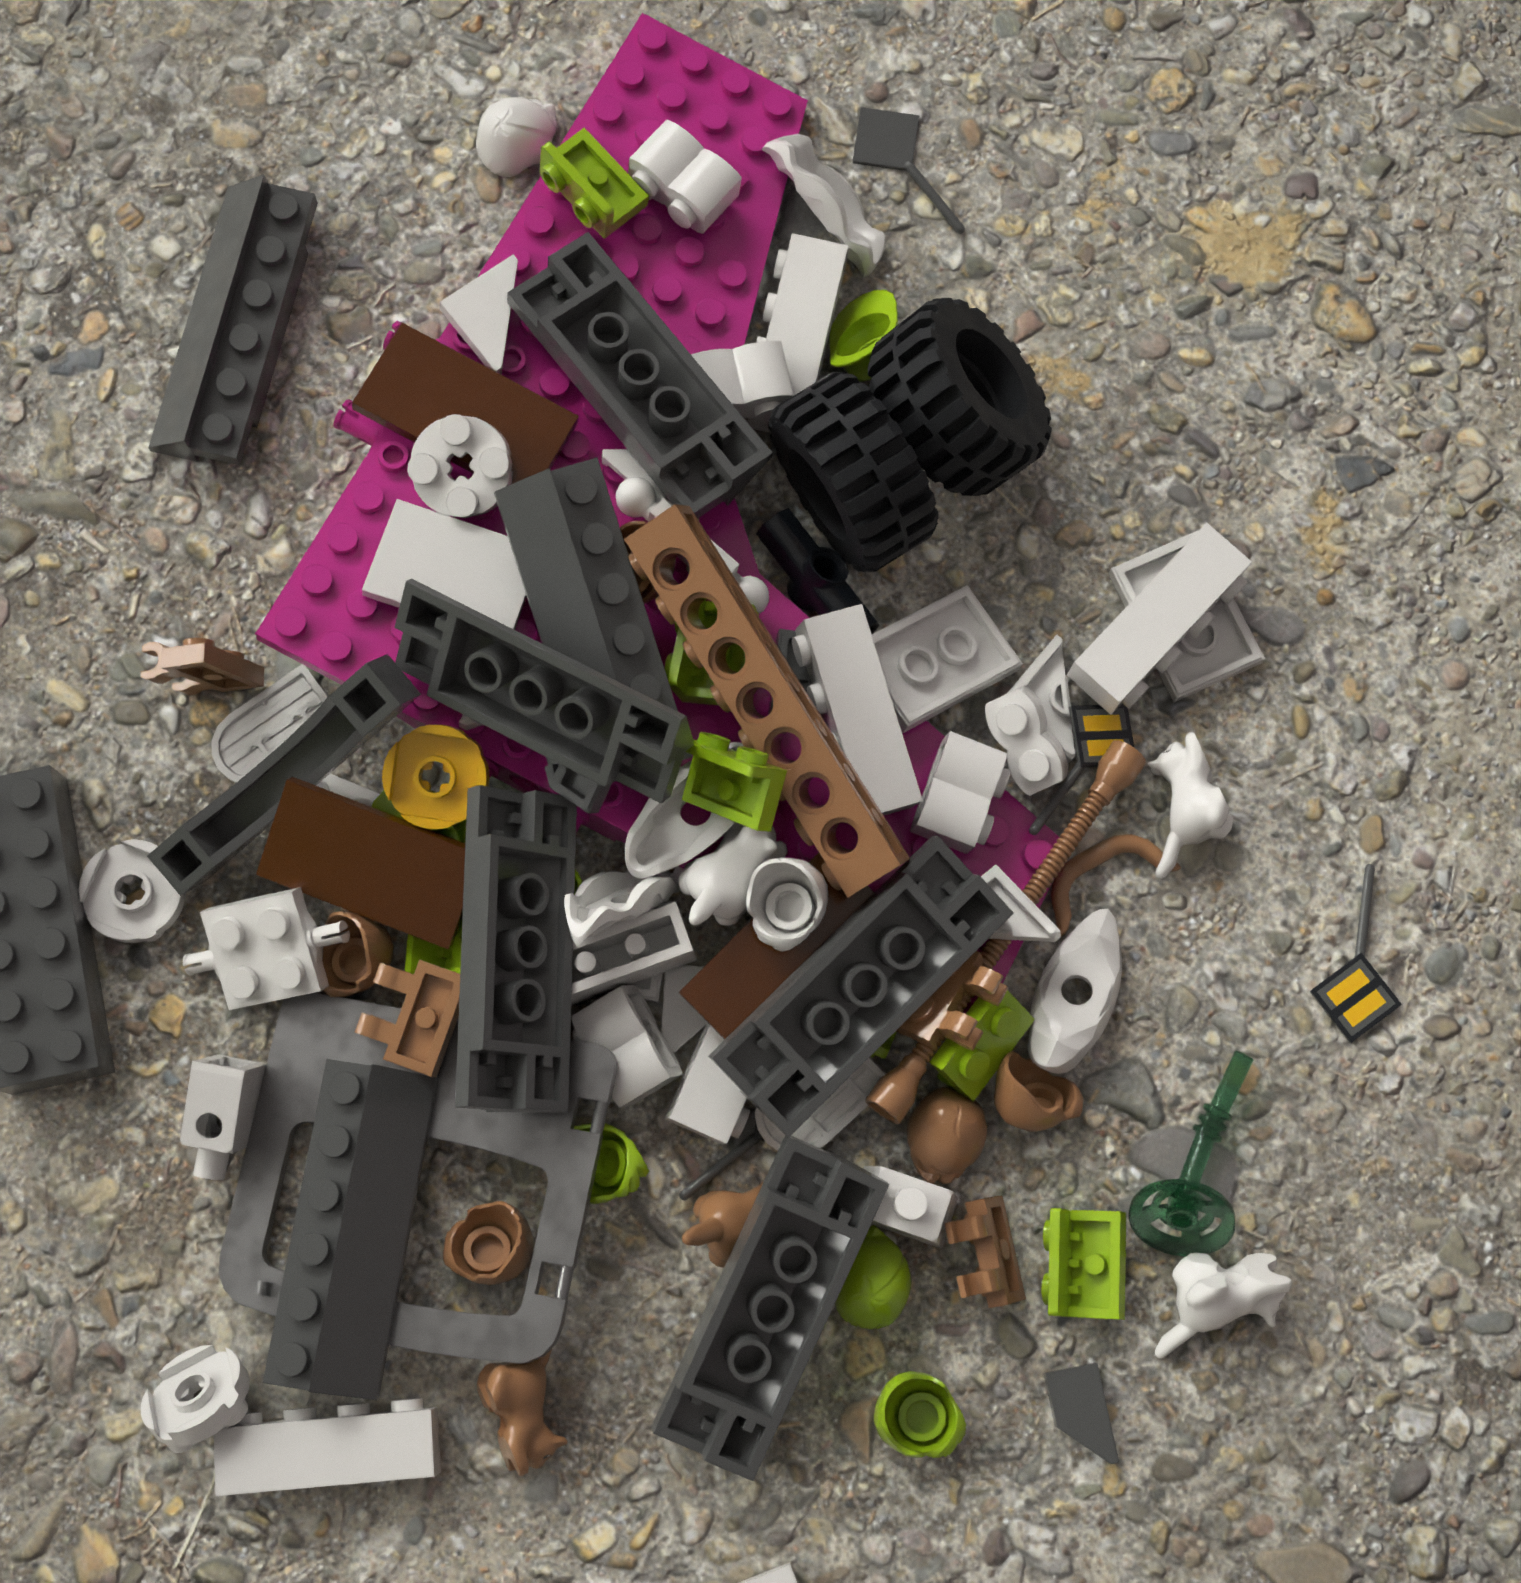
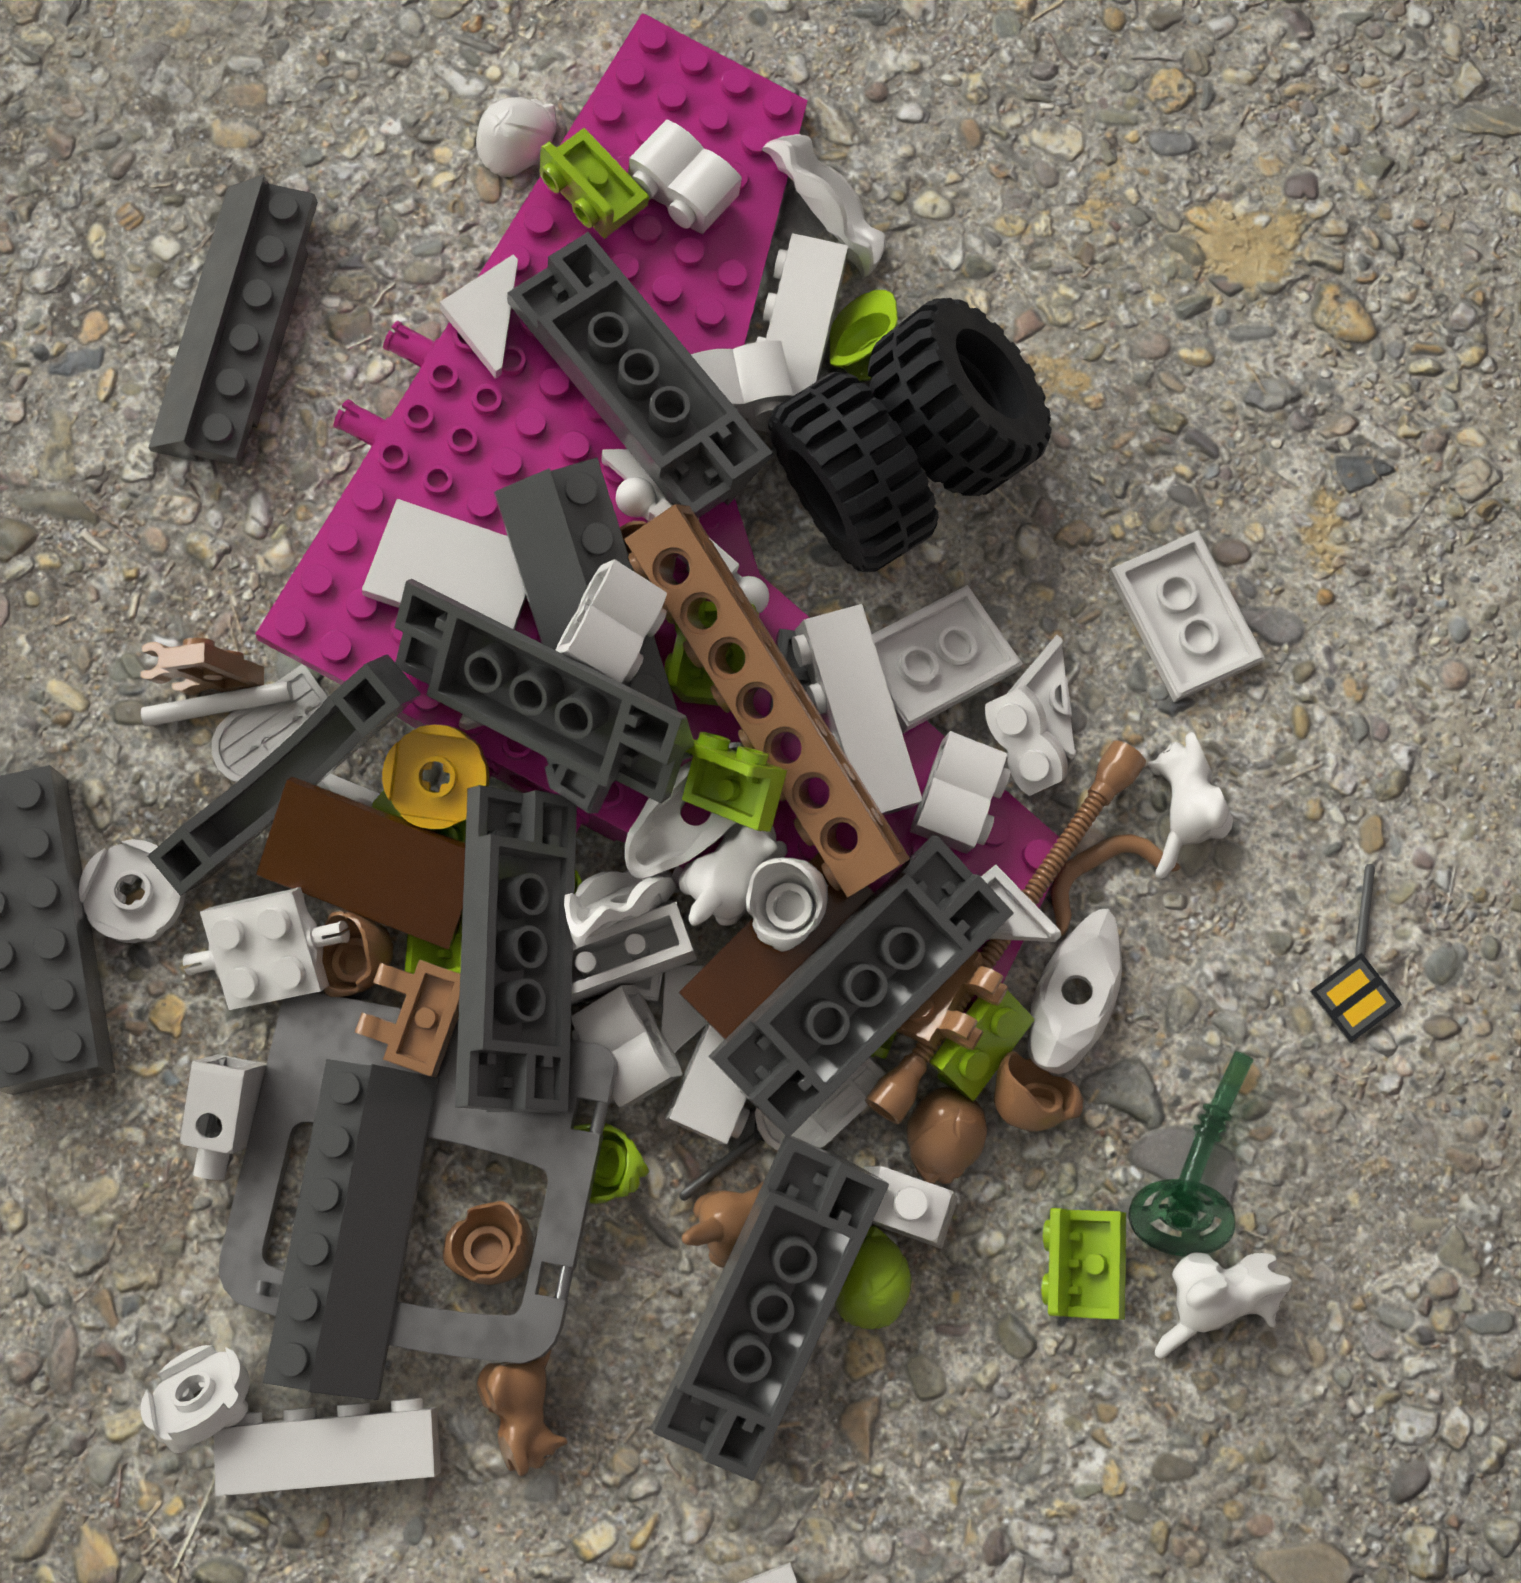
(217, 703): none -> white bar
(427, 381): reddish brown tile -> none
(432, 468): white plate -> none
(613, 621): none -> white brick
(814, 571): black piece -> none
(889, 142): dark grey piece -> none
(919, 1416): lime hair -> none
(998, 1268): medium nougat plate -> none
(1081, 1408): dark grey tile -> none
(1093, 734): piece -> none
(1159, 618): white brick -> none

